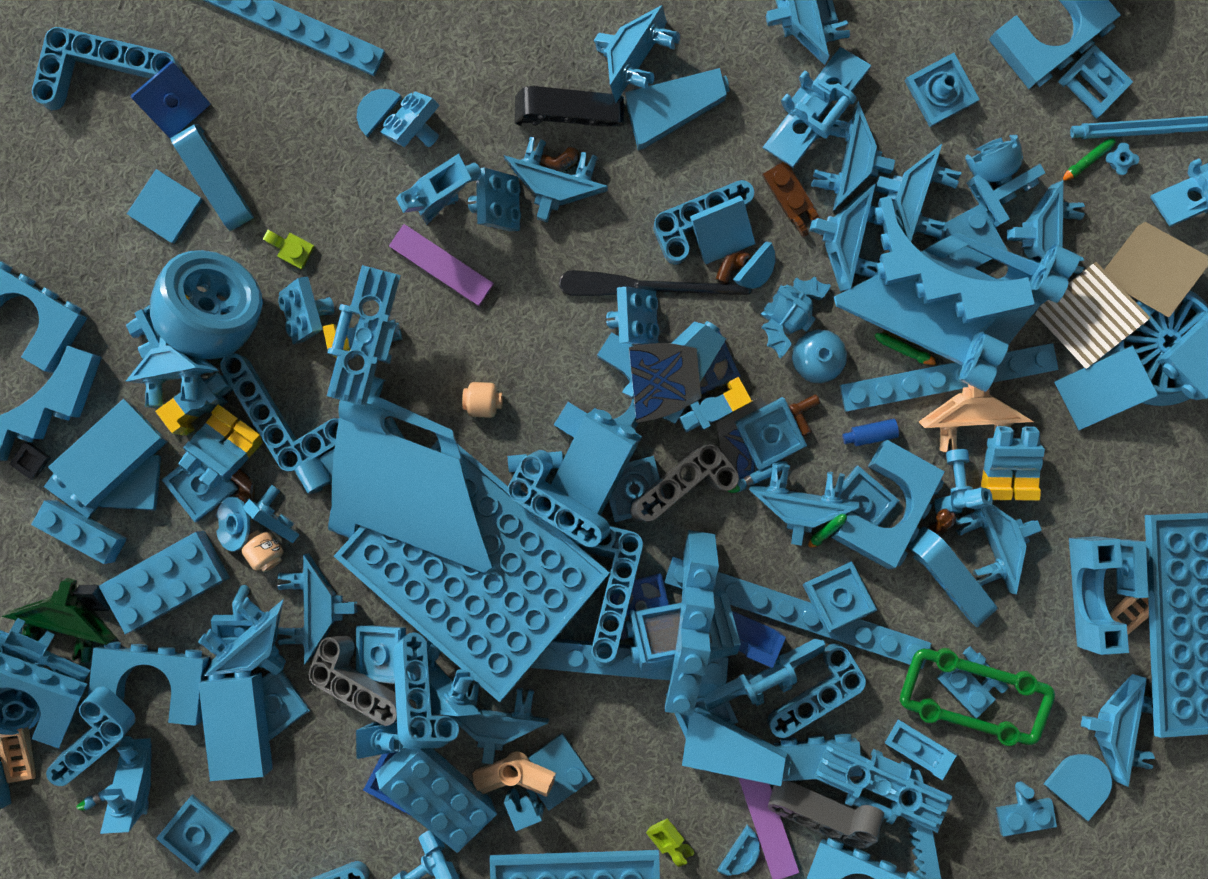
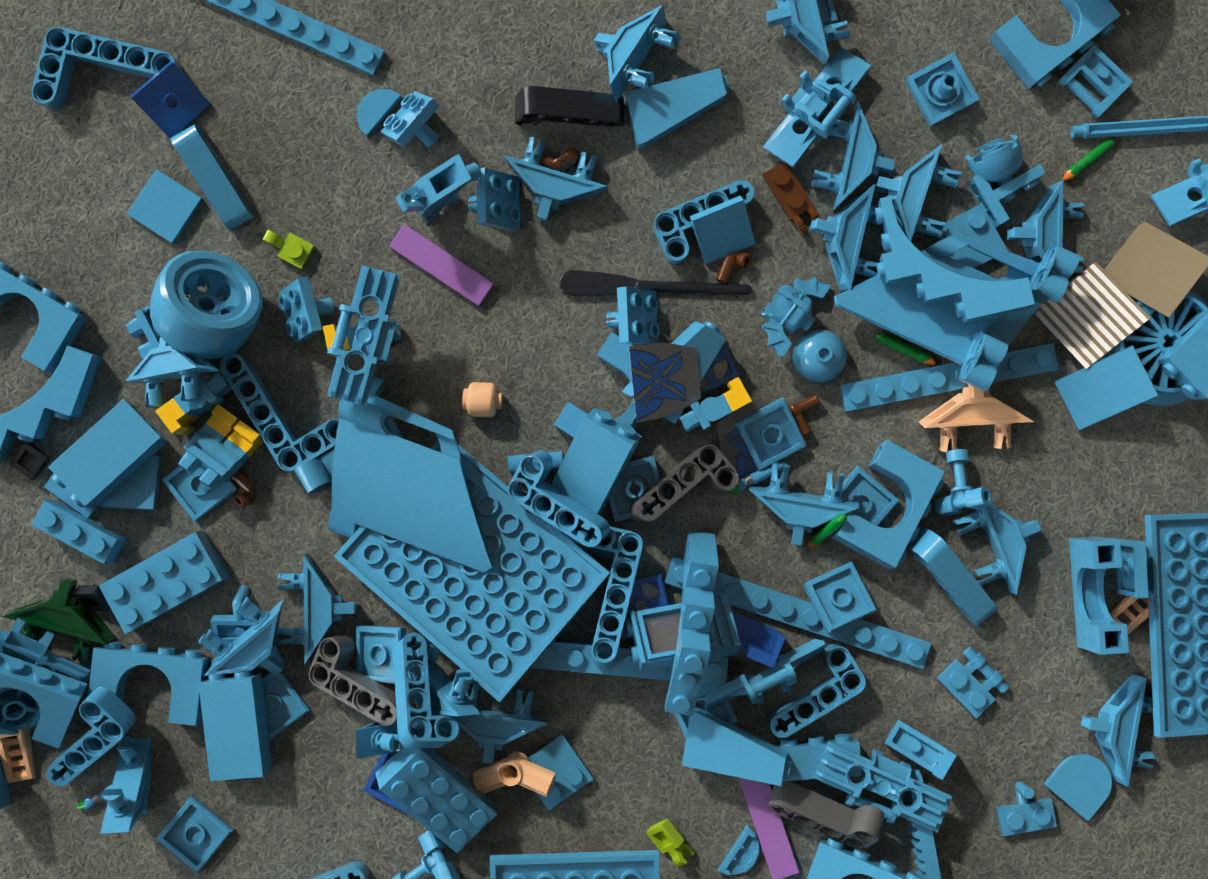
(233, 524): dark azure dish -> none
(262, 551): light nougat head -> none
(264, 515): dark azure plate -> none
(523, 811): dark azure hinge -> none
(758, 268): dark azure tile -> none
(872, 433): blue cylinder -> none
(945, 522): reddish brown arm -> none
(1006, 731): green bar -> none
(1013, 464): dark azure hips -> none
(1115, 162): dark azure plate -> none

